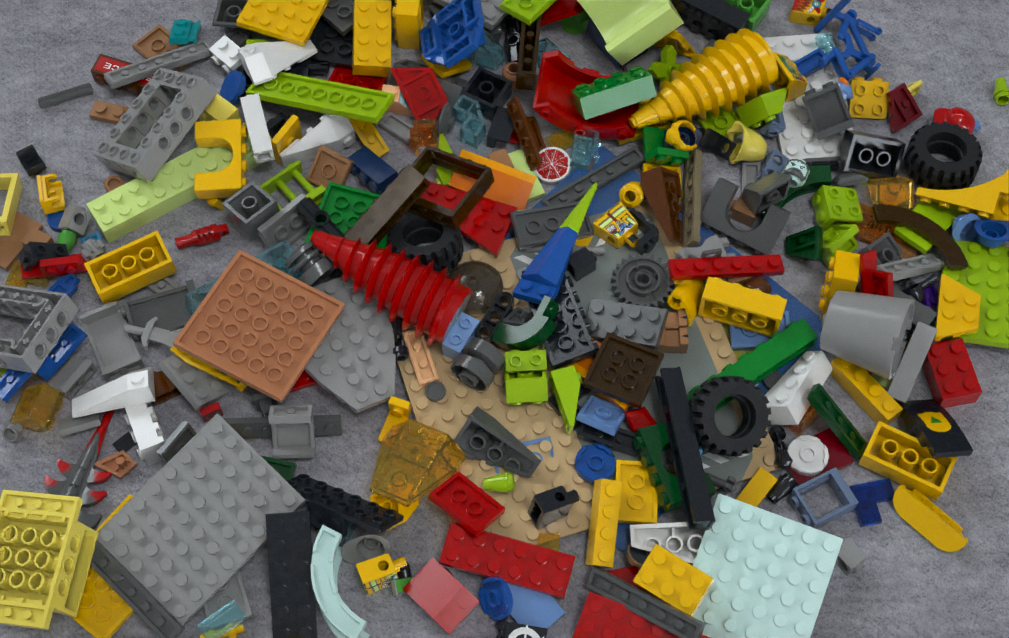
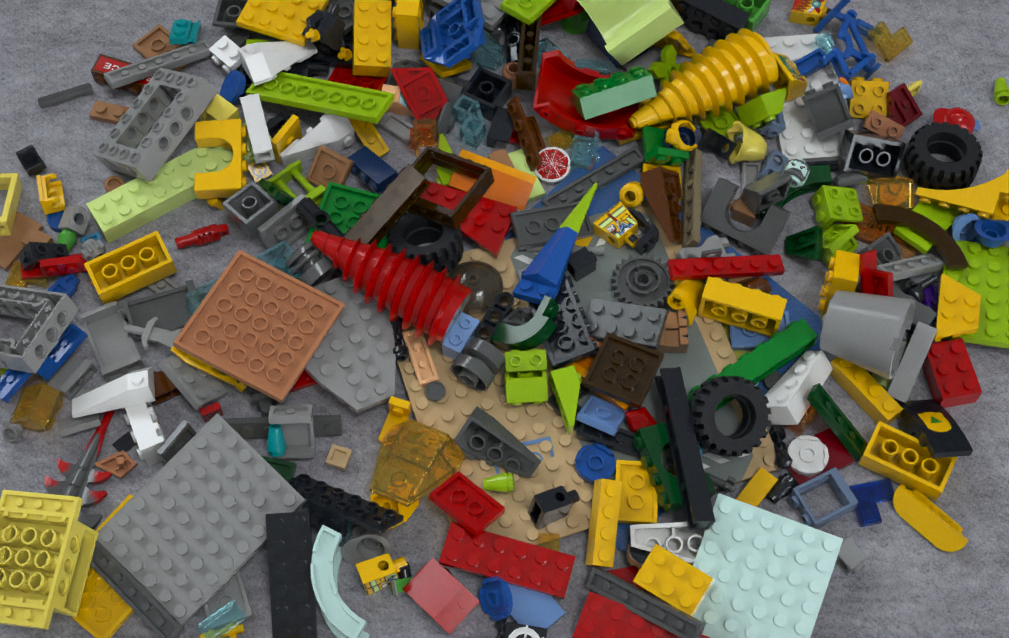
(259, 171): none -> yellow tile
(276, 192): none -> dark green wing
(276, 442): none -> teal cone
(328, 31): none -> black torso
(338, 457): none -> tan plate
(603, 67): none -> clear light blue tile
(881, 125): none -> nougat plate
(888, 44): none -> clear yellow tile

